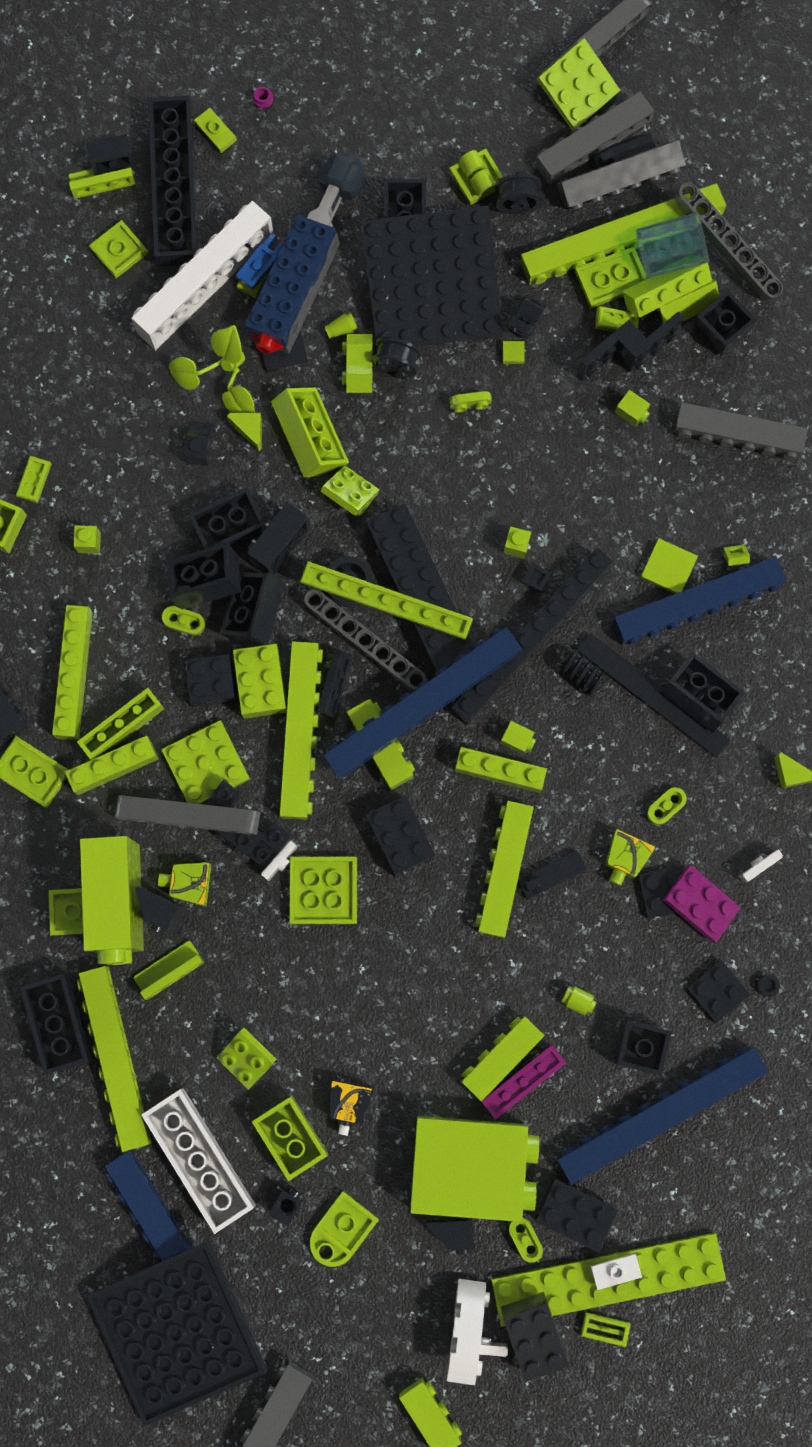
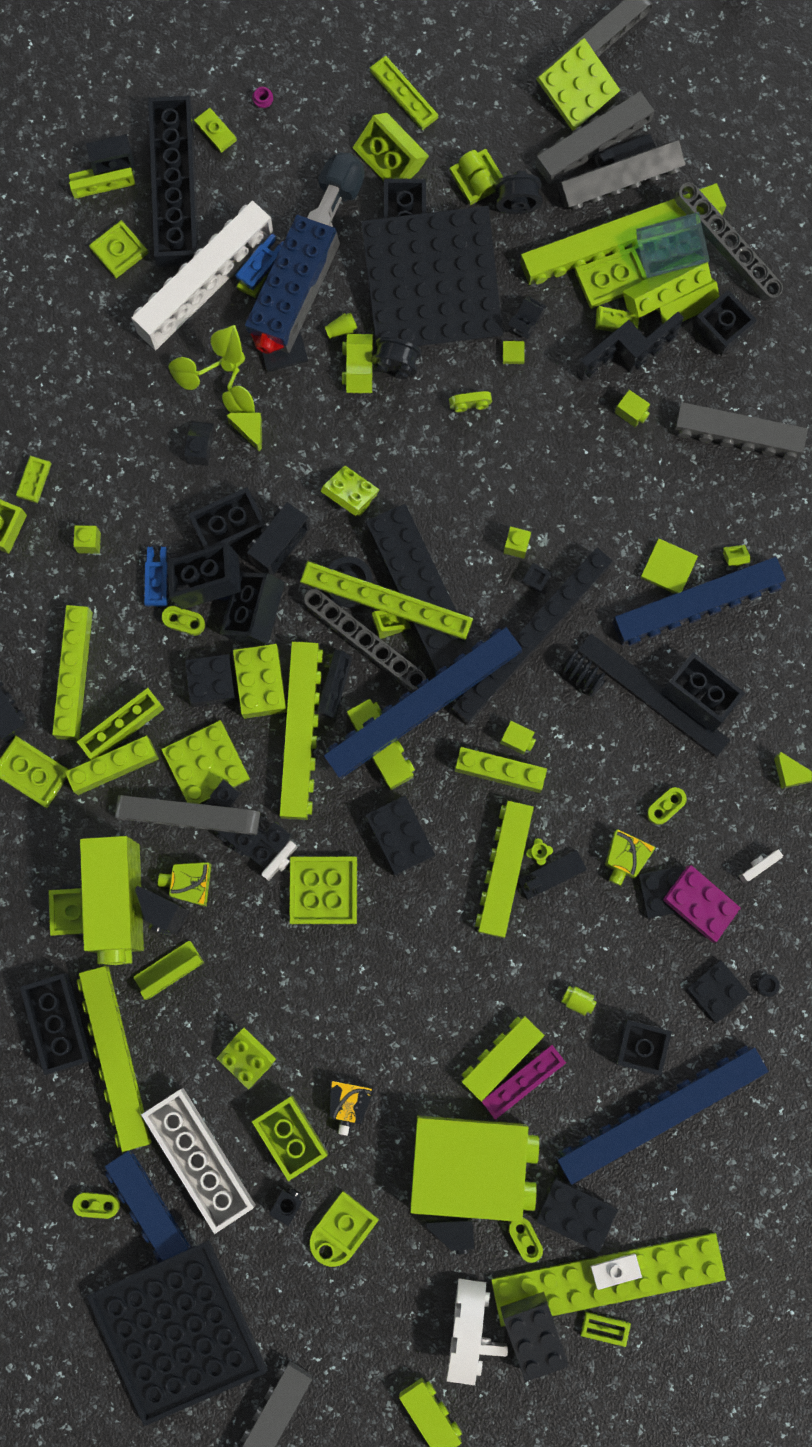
(96, 1205): none -> lime plate
(156, 579): none -> blue hinge
(309, 431): lime slope -> none
(388, 624): none -> lime slope
(389, 149): none -> lime slope
(403, 92): none -> lime tile
(533, 852): none -> lime plate

